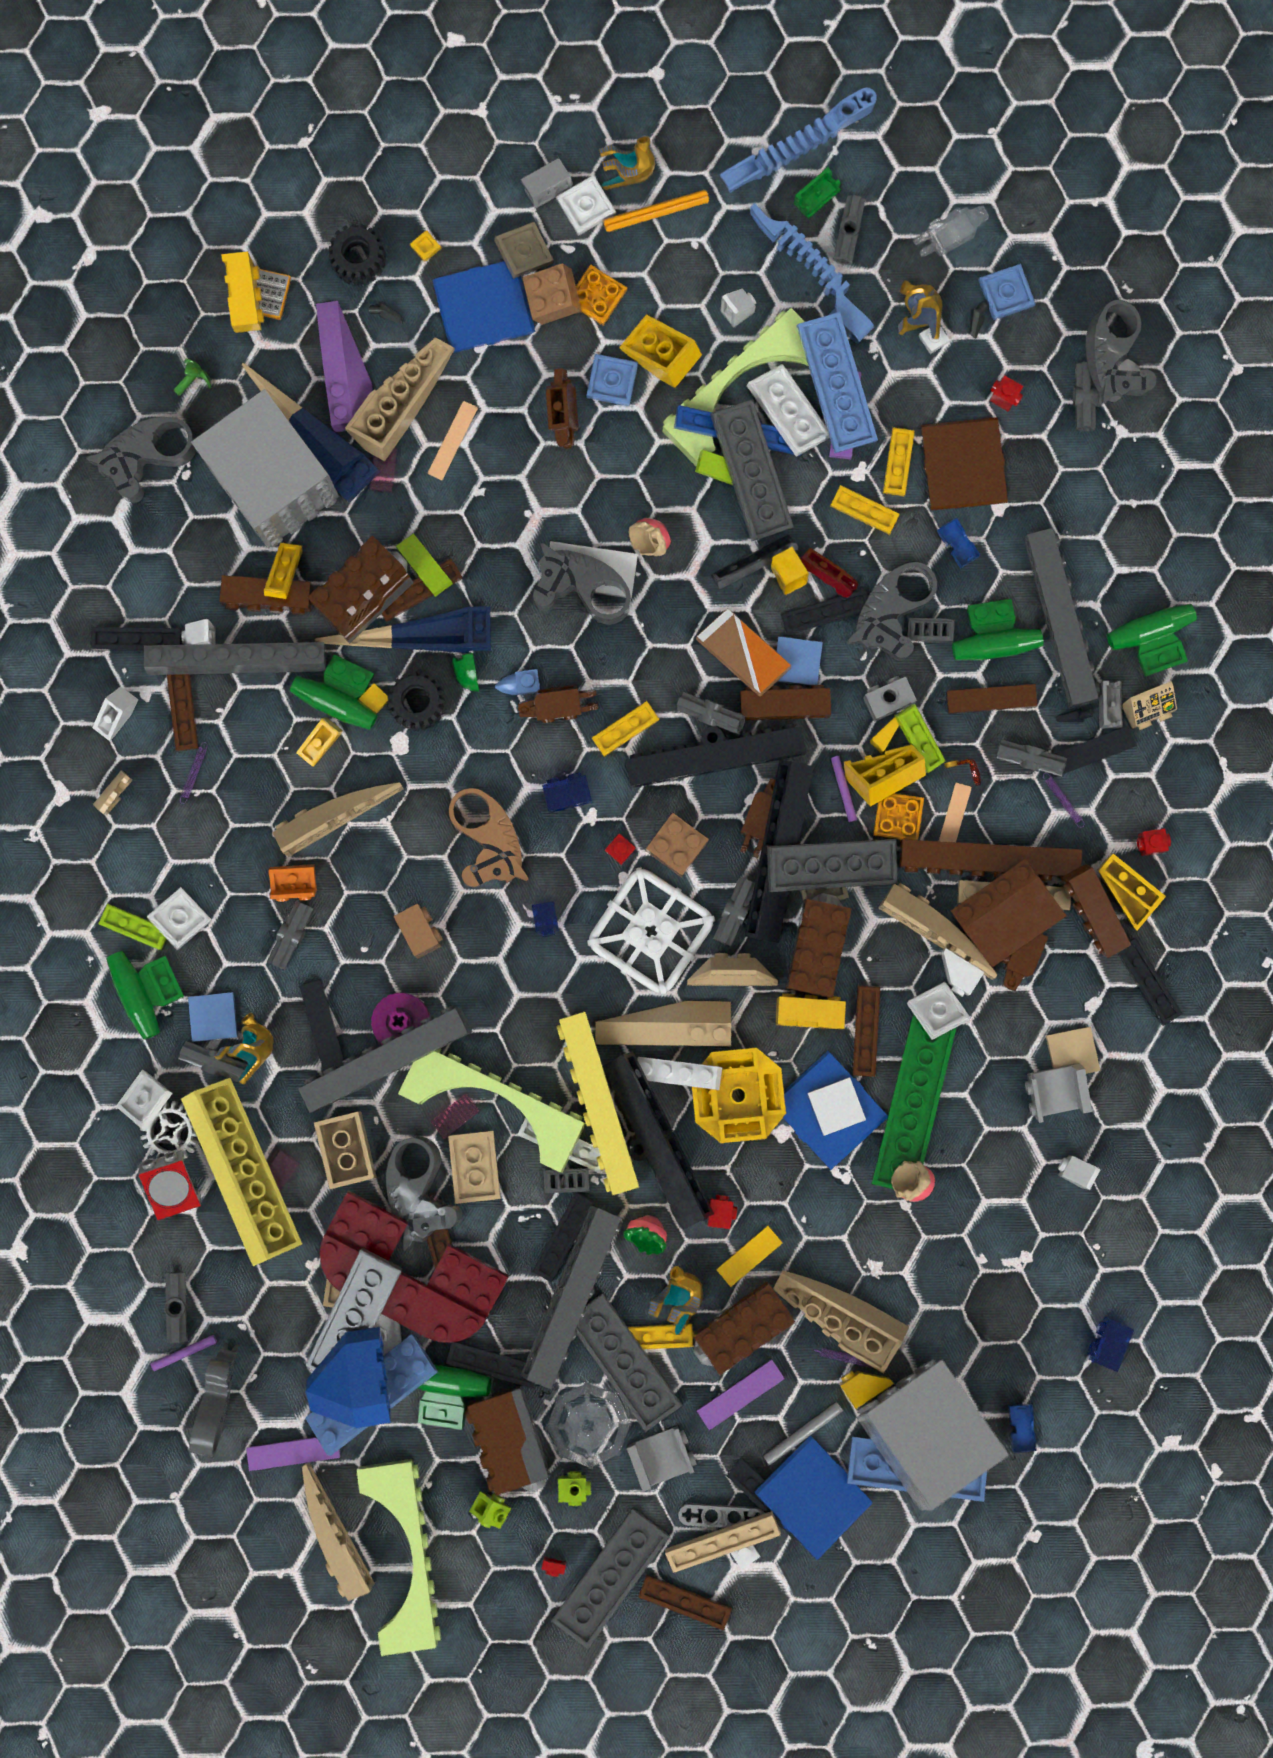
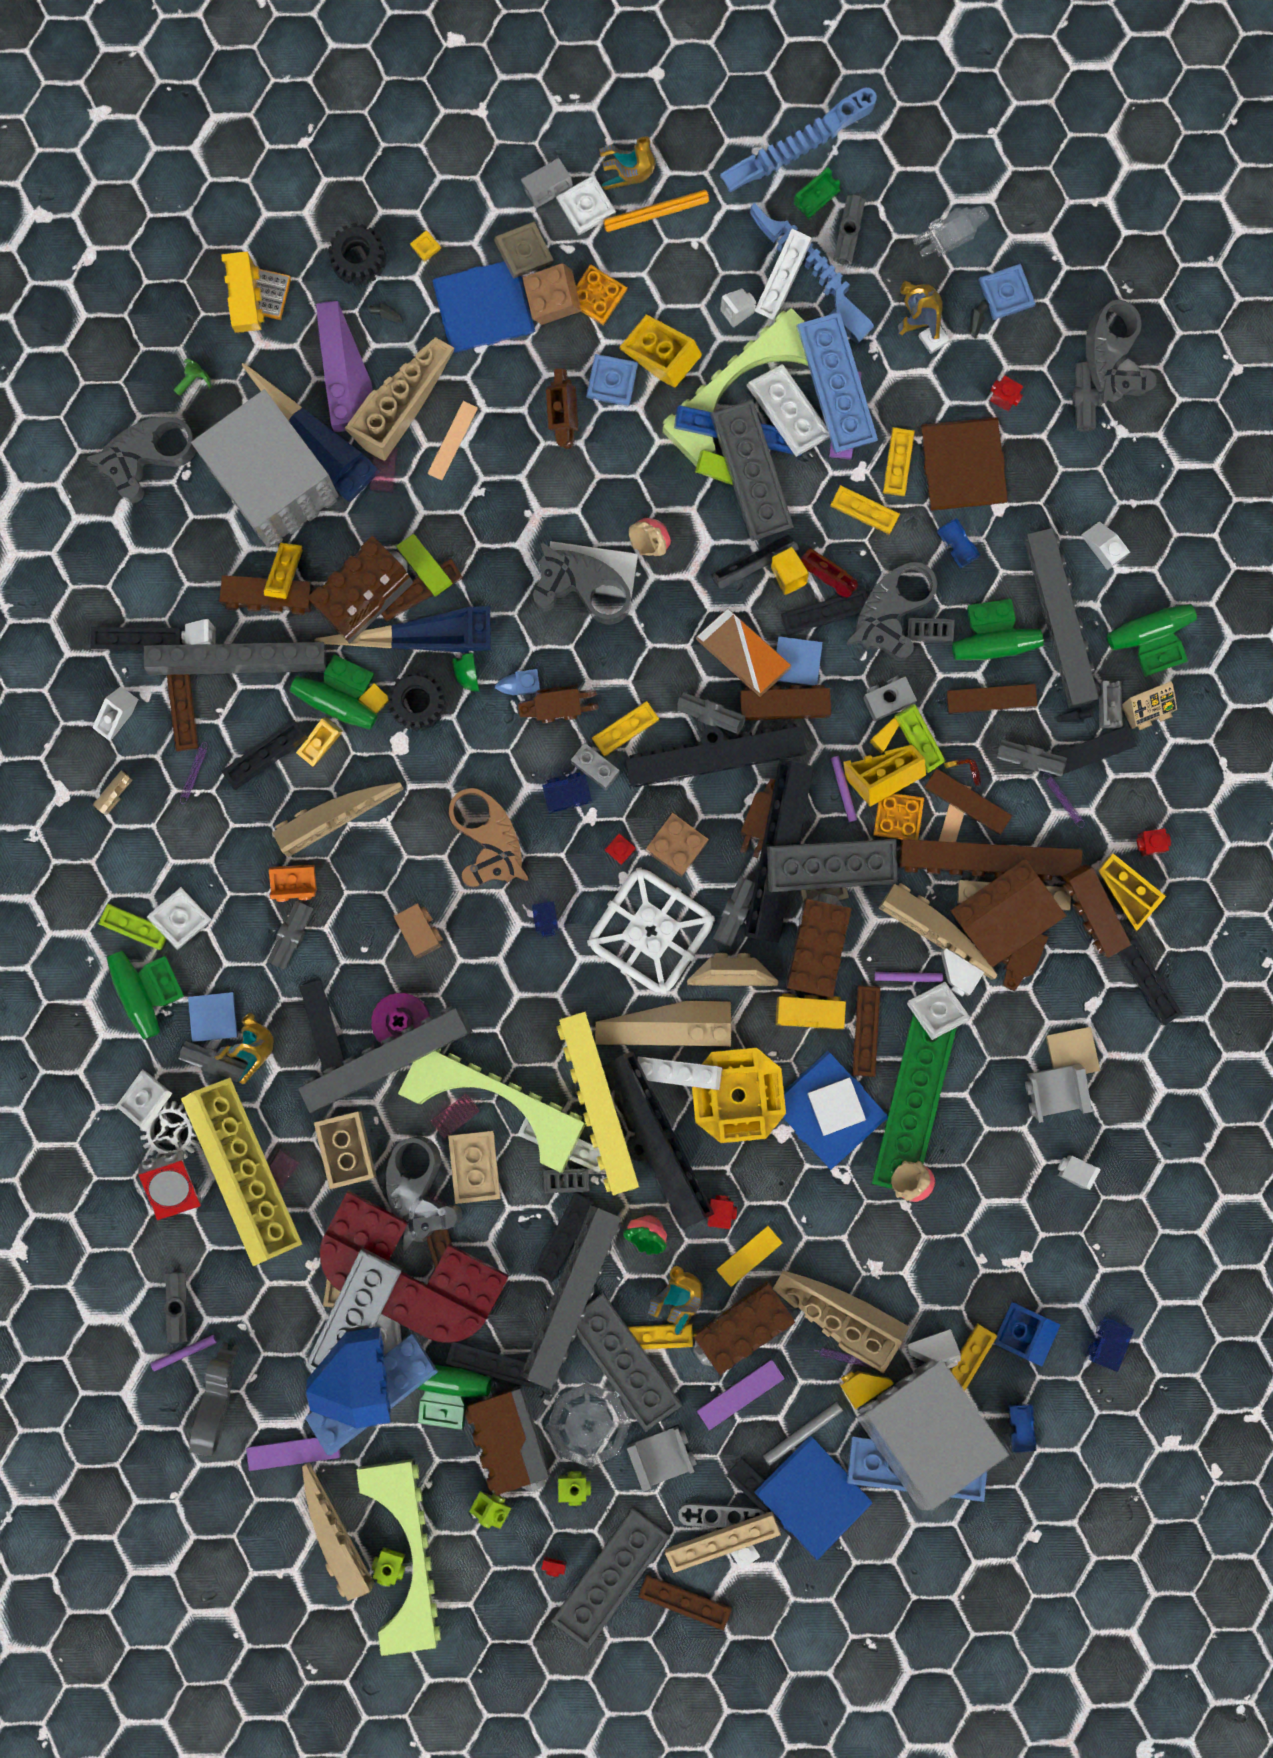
(264, 754): none -> black plate
(390, 1559): none -> lime brick
(595, 766): none -> light grey brick
(783, 274): none -> white plate
(908, 976): none -> medium lavender bar
(937, 1347): none -> white slope
(968, 801): none -> reddish brown tile
(972, 1355): none -> yellow tile
(1027, 1334): none -> blue slope
(1105, 545): none -> white slope

